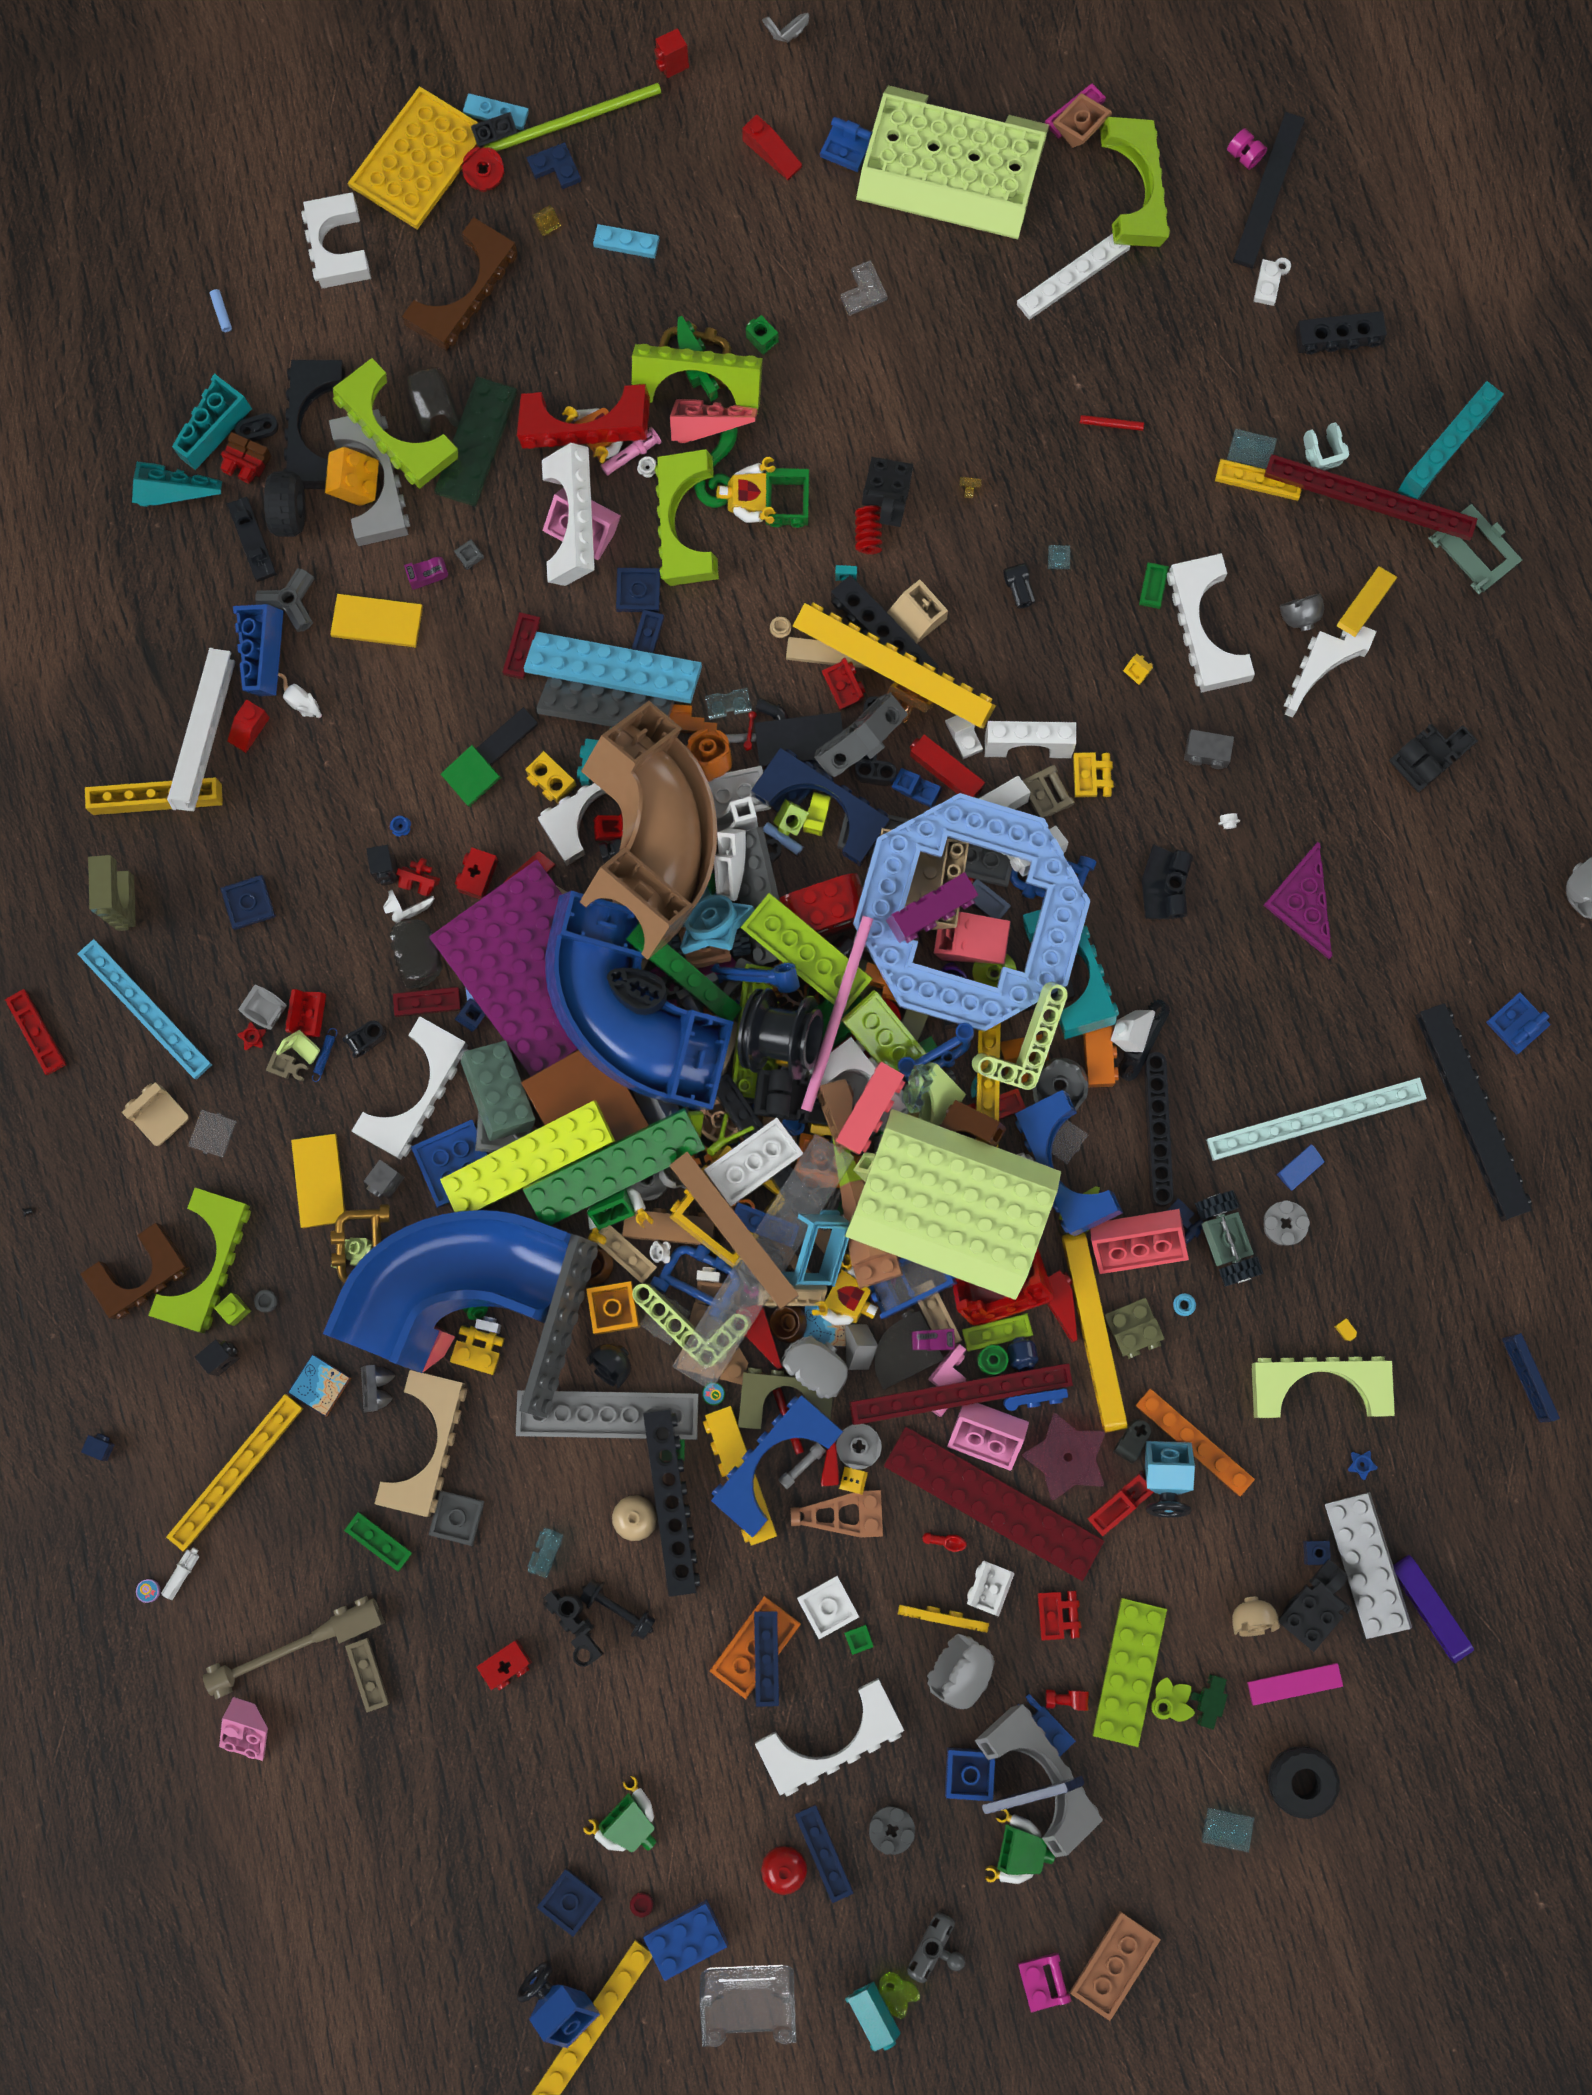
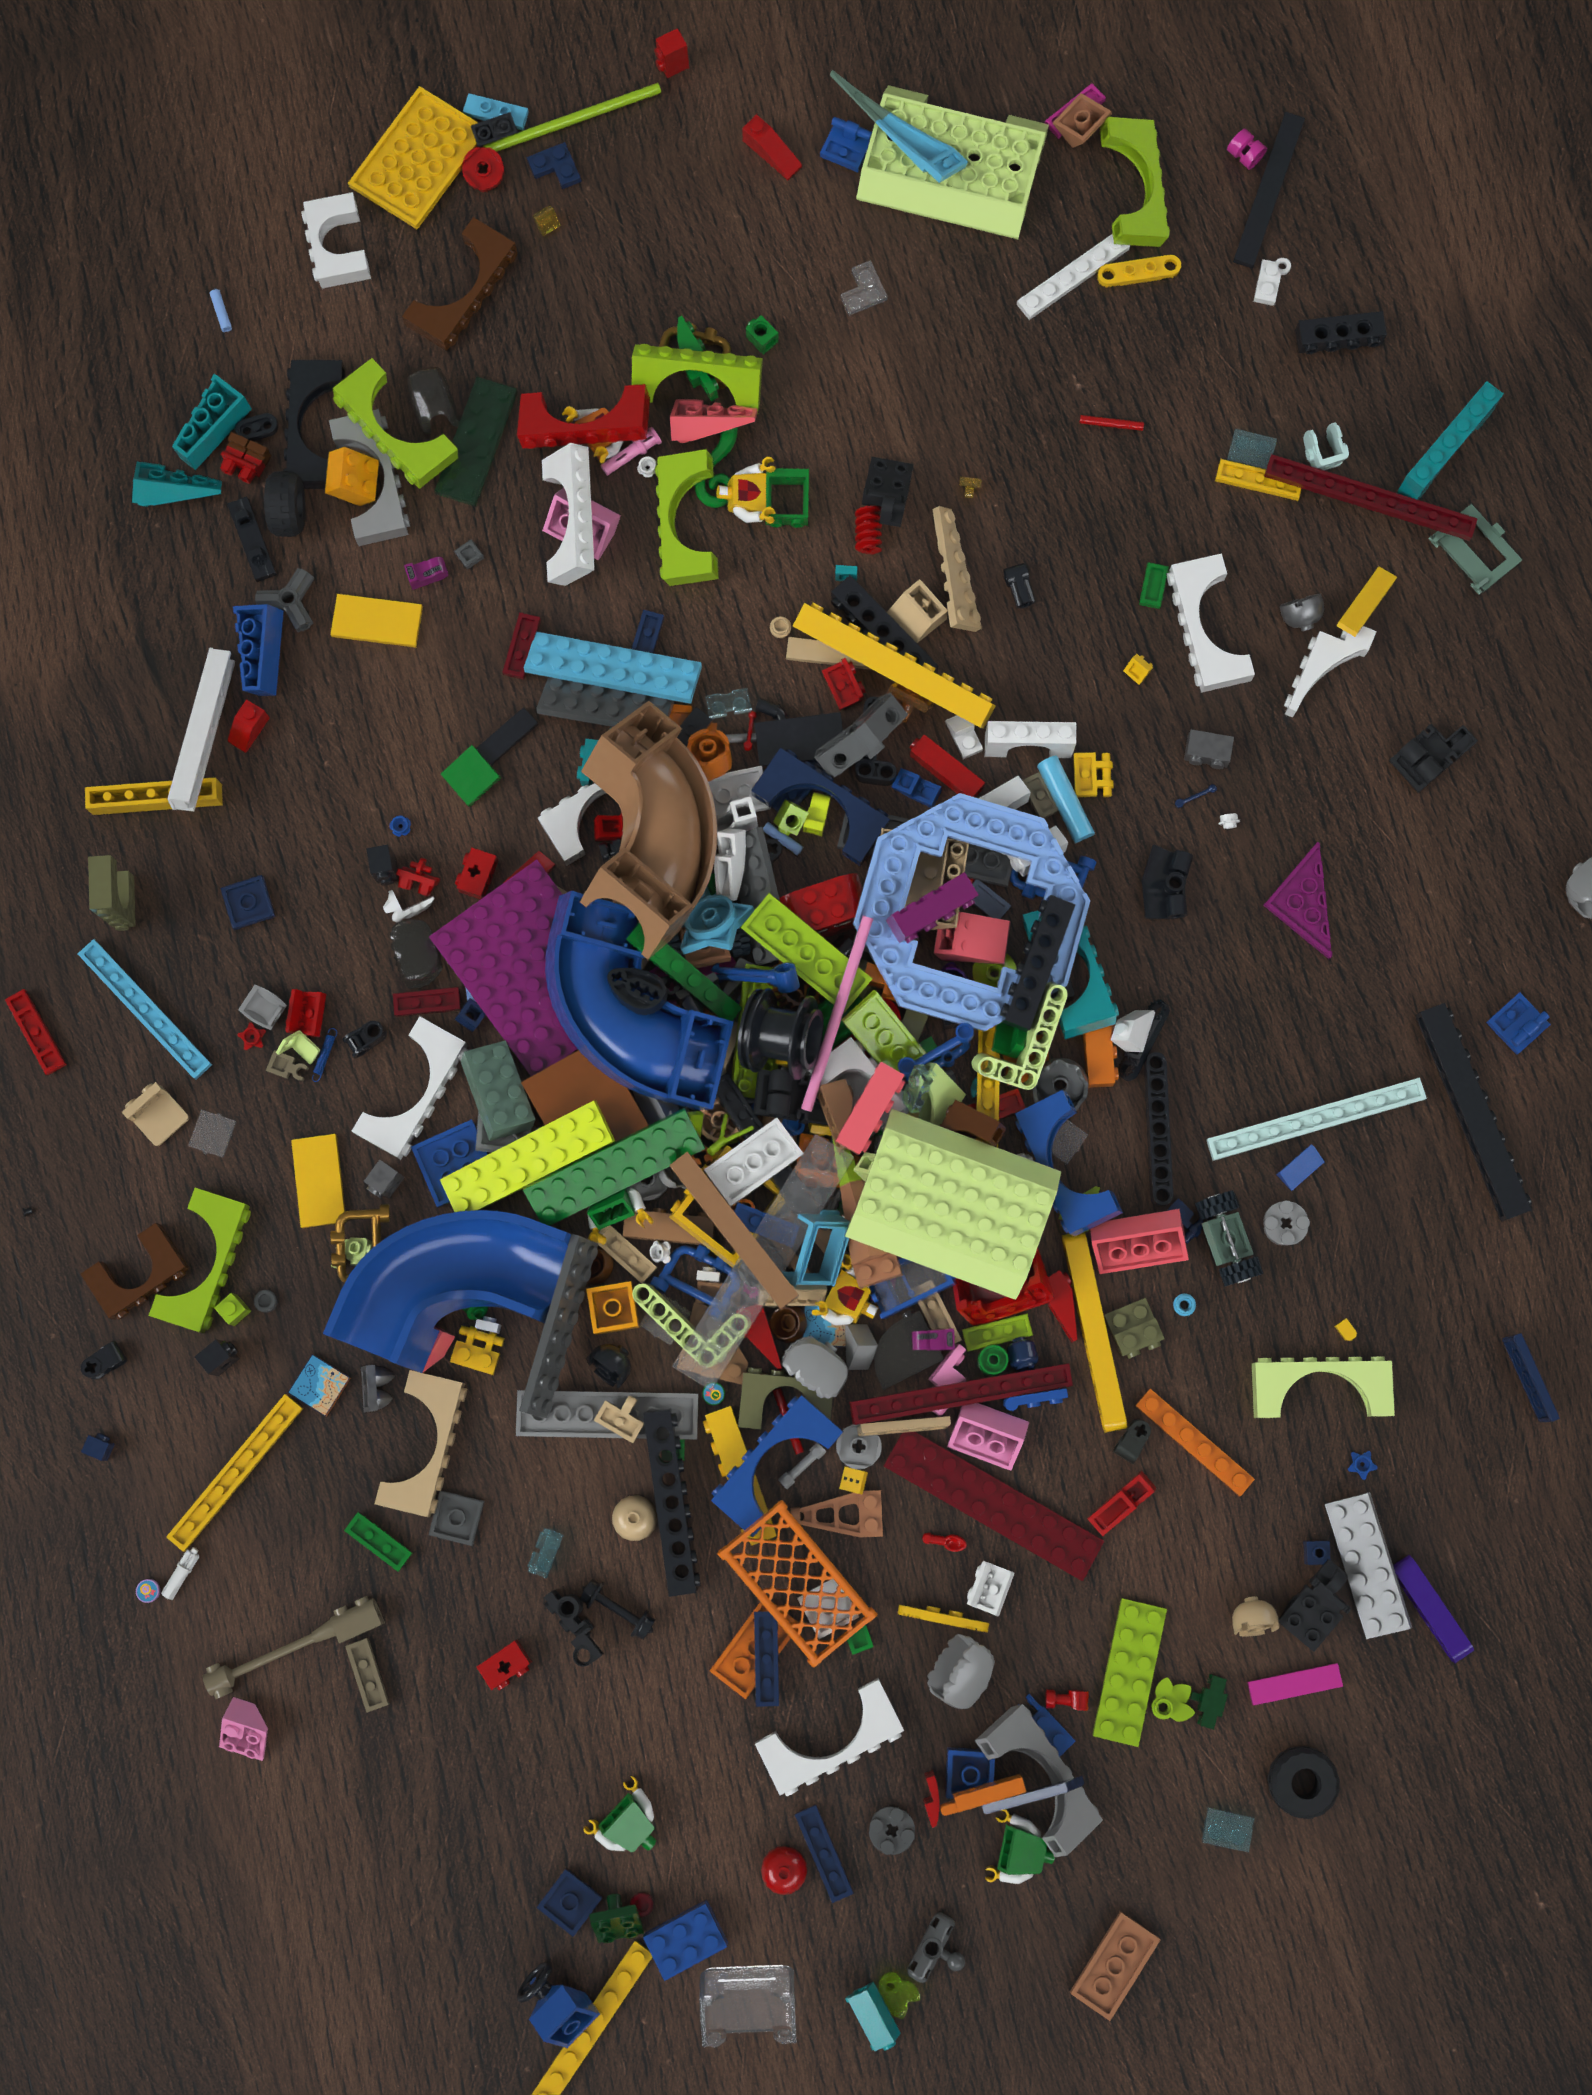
(107, 1359): none -> black piece
(300, 699): white animal -> none
(554, 775): yellow brick -> none
(616, 1921): none -> dark green plate
(620, 1420): none -> tan plate
(626, 241): medium azure plate -> none
(638, 589): dark blue plate -> none
(694, 722): none -> black plate
(789, 1628): none -> orange door
(790, 31): light grey piece -> none
(830, 1471): red slope -> none
(903, 1426): none -> tan tile
(925, 151): none -> medium azure plate
(932, 1803): none -> red slope
(962, 604): none -> tan wing
(984, 1794): none -> orange hinge
(1008, 1040): none -> green panel
(1036, 1983): dark pink plate -> none
(1049, 1455): clear pink plate -> none
(1051, 1615): red plate -> none
(1058, 557): clear light blue plate -> none
(1062, 912): none -> black brick
(1065, 799): none -> medium azure brick
(1139, 271): none -> yellow plate
(1169, 1474): medium azure piece -> none
(1179, 802): none -> dark blue hinge

